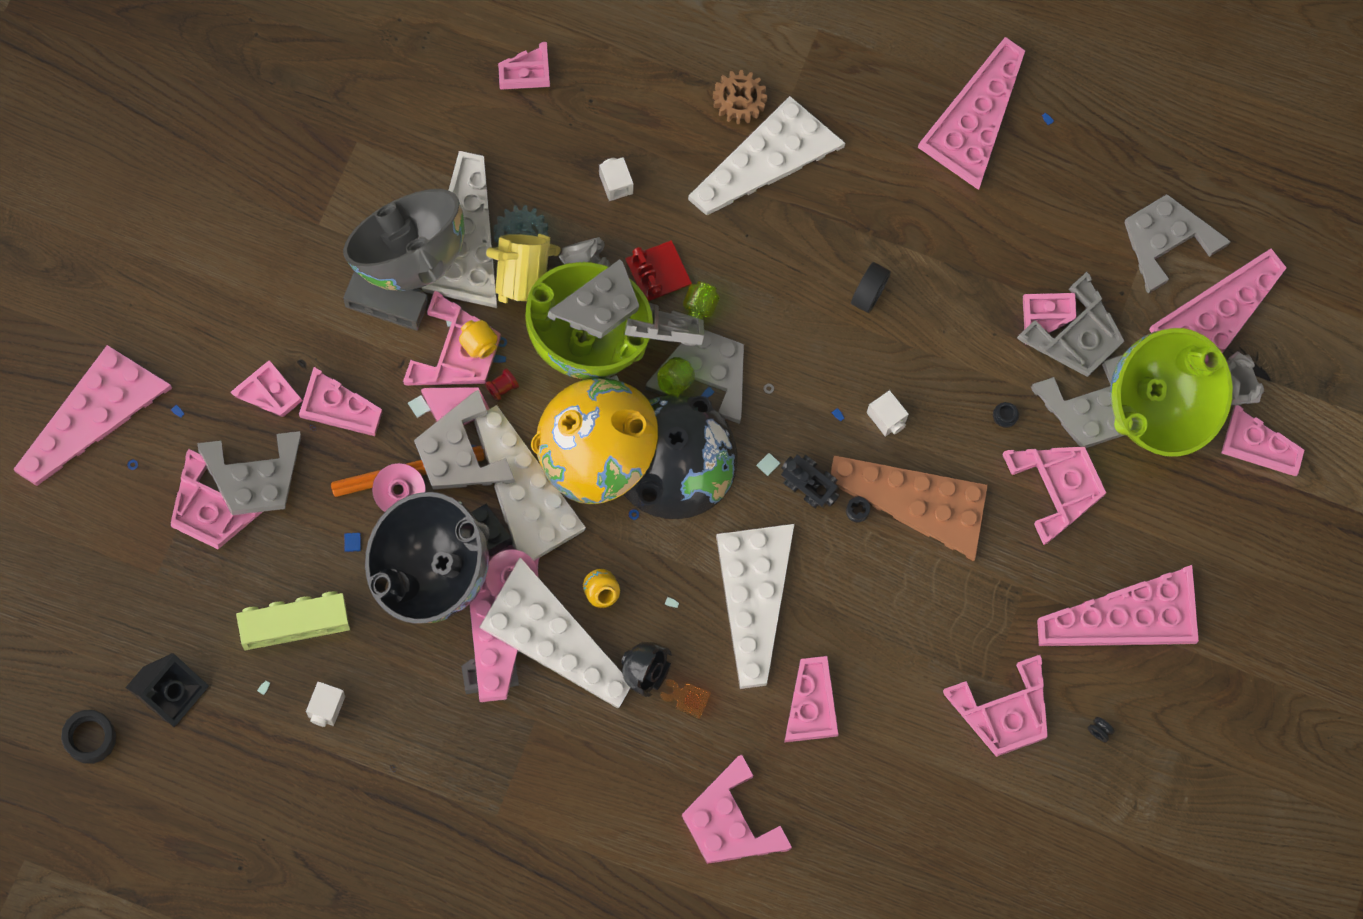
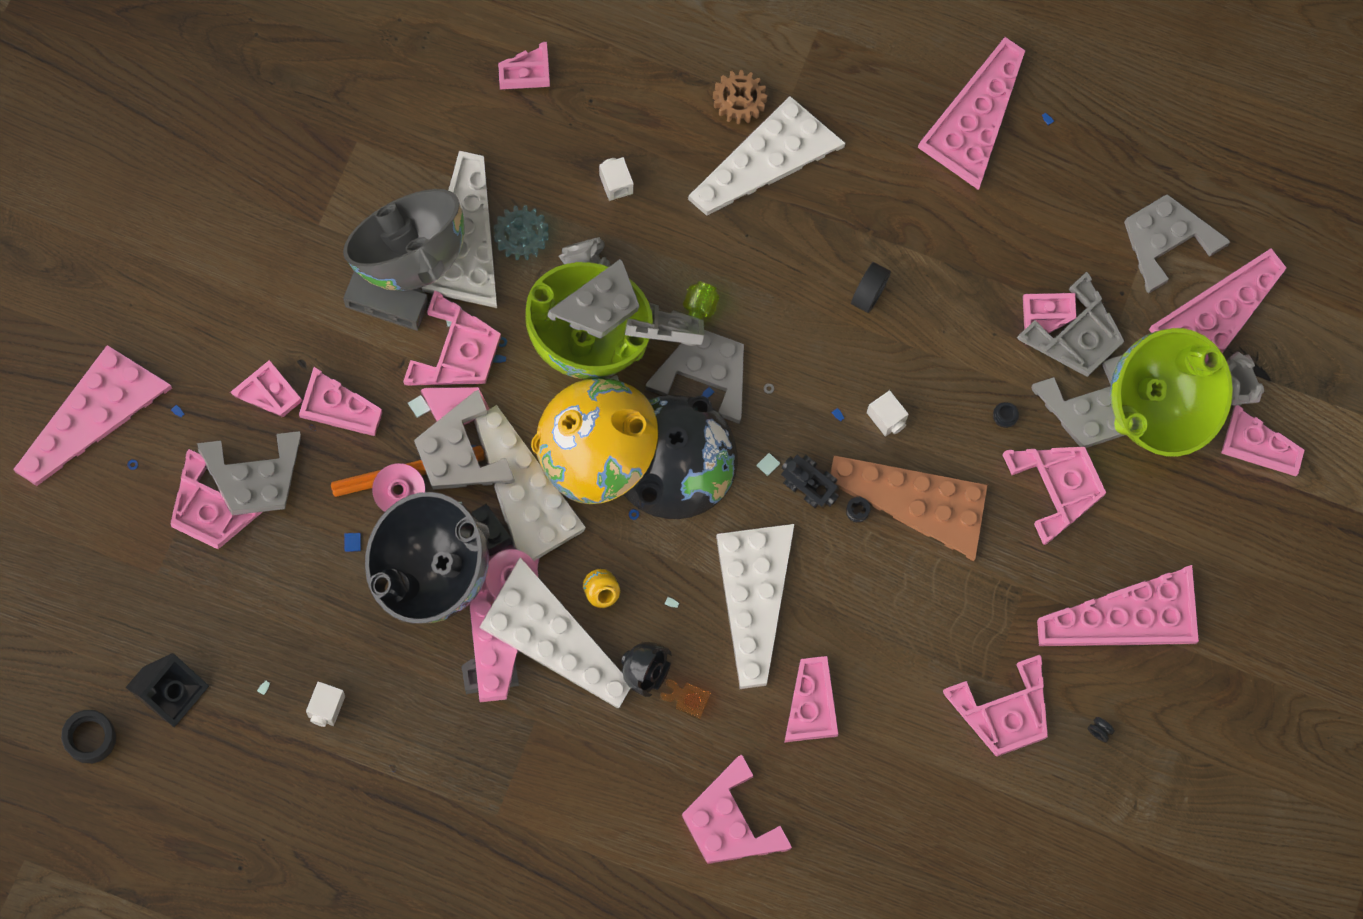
(293, 620): yellowish green brick -> none
(478, 339): yellow head -> none
(501, 385): dark red bush -> none
(520, 264): light yellow container -> none
(658, 270): red hinge -> none
(675, 376): clear neon green head -> none

